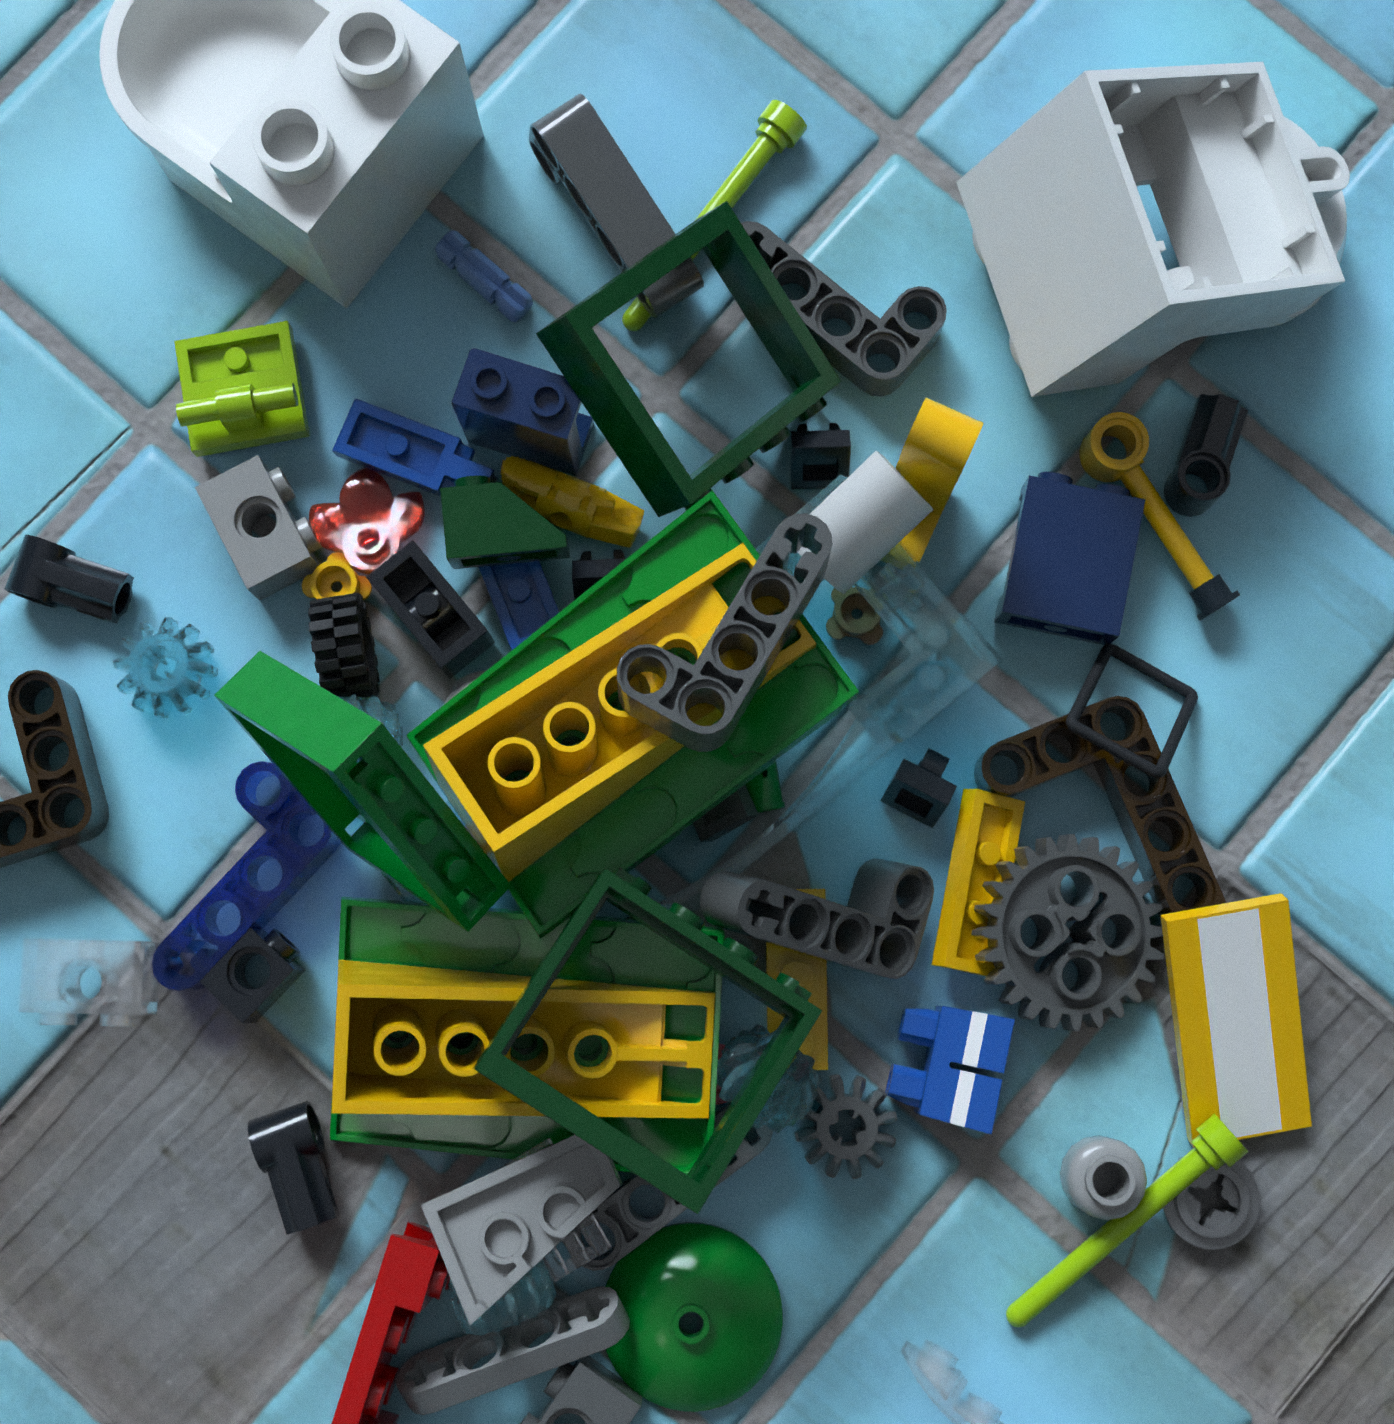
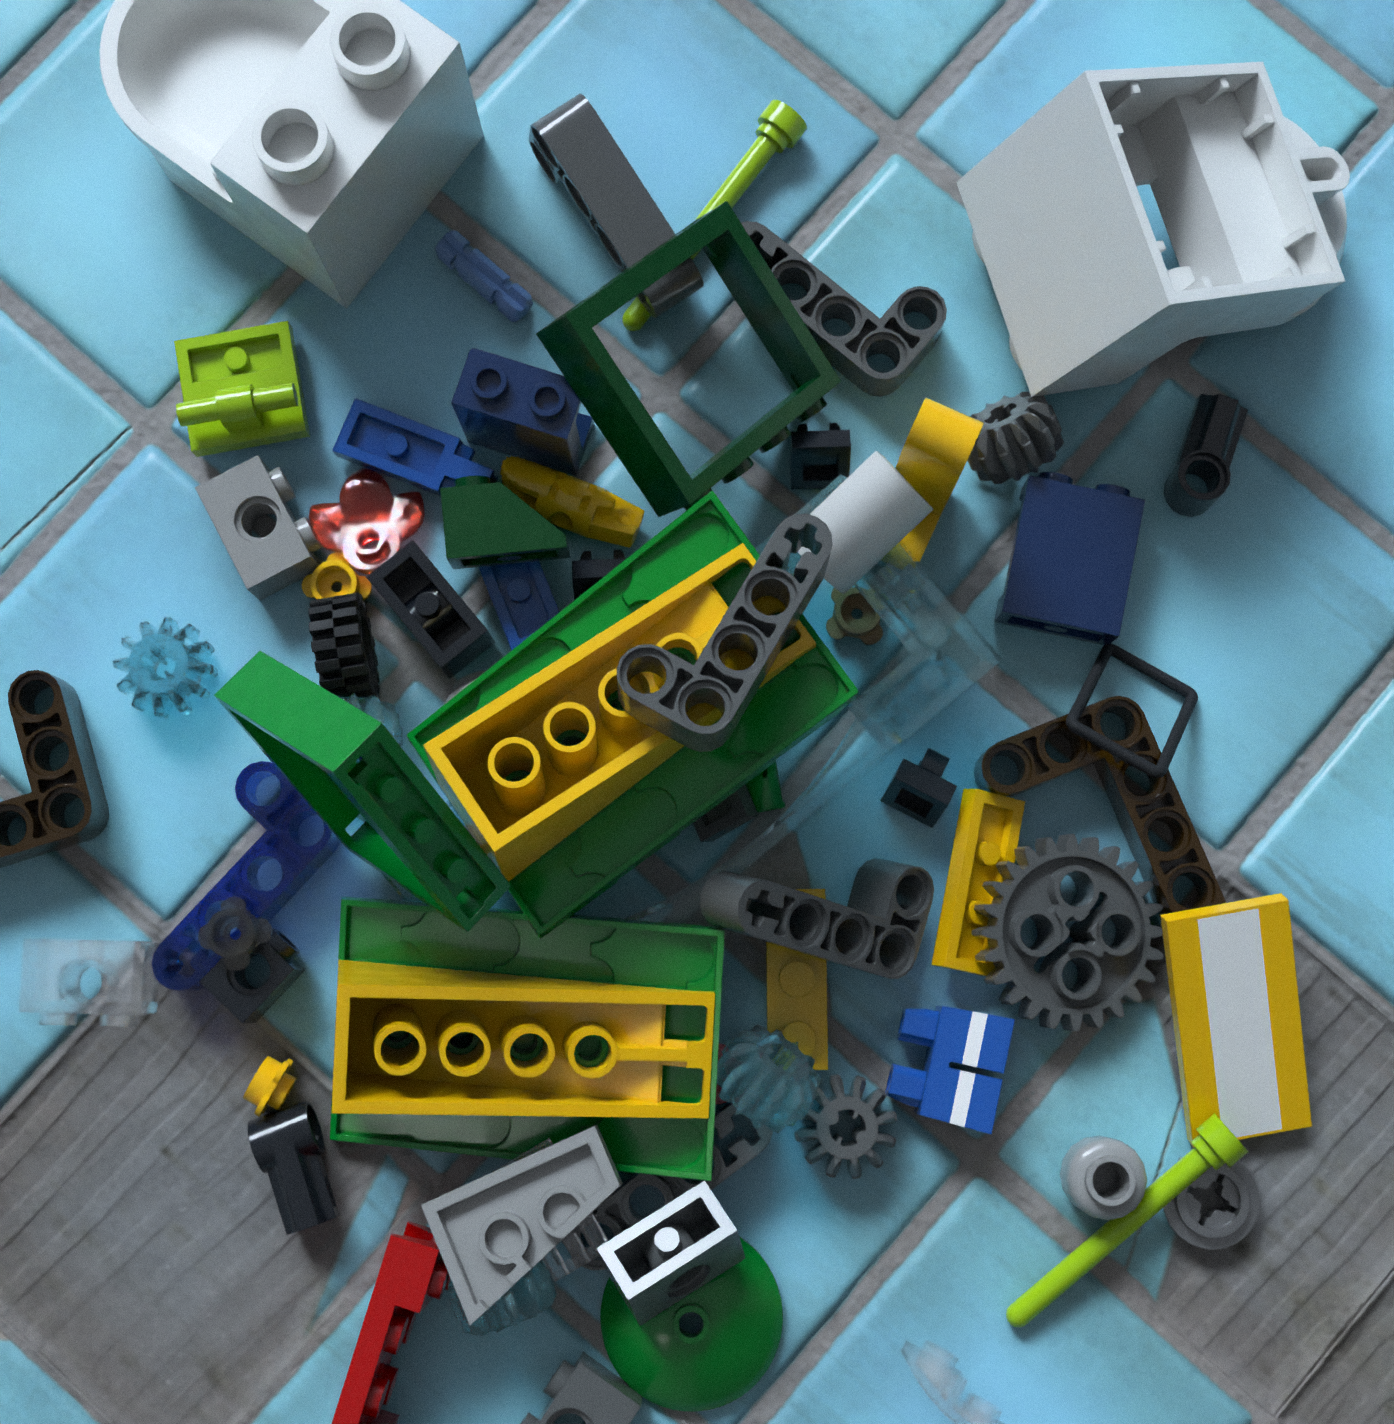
(55, 576): black piece -> none
(217, 933): none -> clear smoke plate
(270, 1085): none -> yellow plate
(430, 1378): light grey beam -> none
(672, 1252): none -> dark grey brick
(728, 960): dark green window -> none
(1015, 438): none -> dark grey gear
(1209, 591): yellow piece -> none

